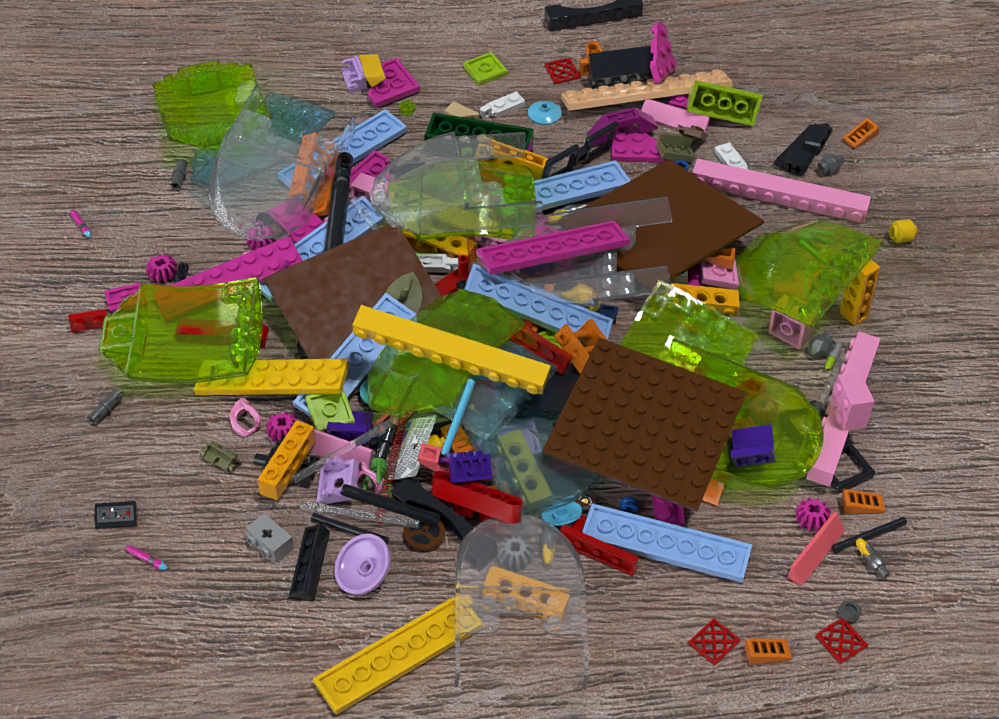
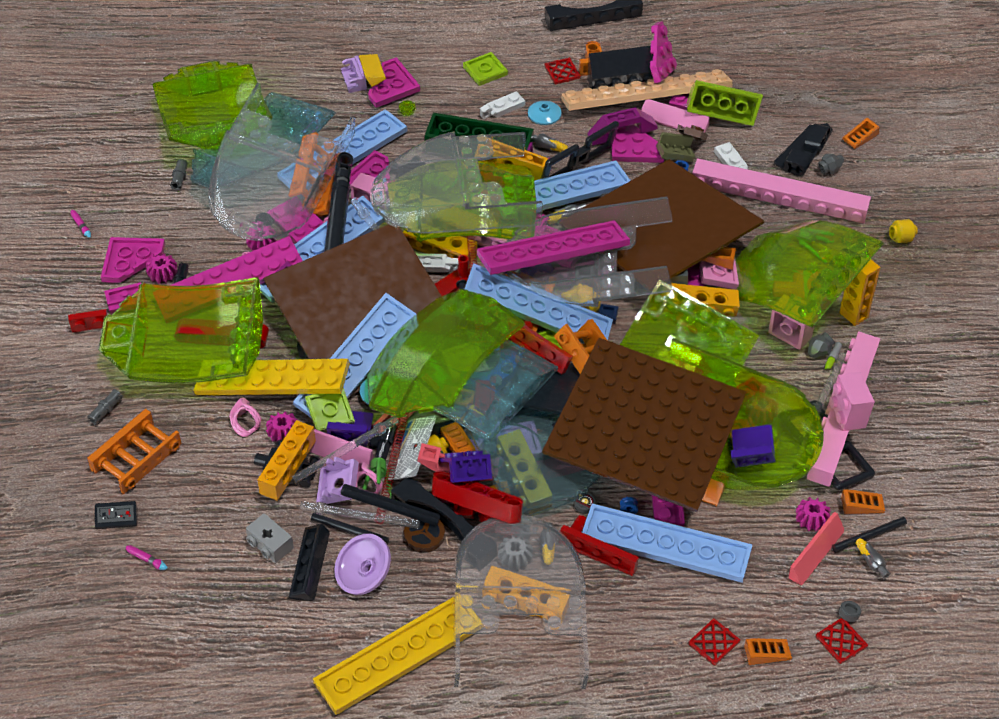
(122, 439): none -> orange fence
(129, 256): none -> dark pink plate
(226, 459): olive hinge -> none
(407, 291): olive shield -> none
(451, 350): yellow brick -> none
(457, 109): tan tile -> none
(458, 417): medium azure bar -> none
(547, 142): none -> flat silver piece
(563, 515): medium azure dish -> none

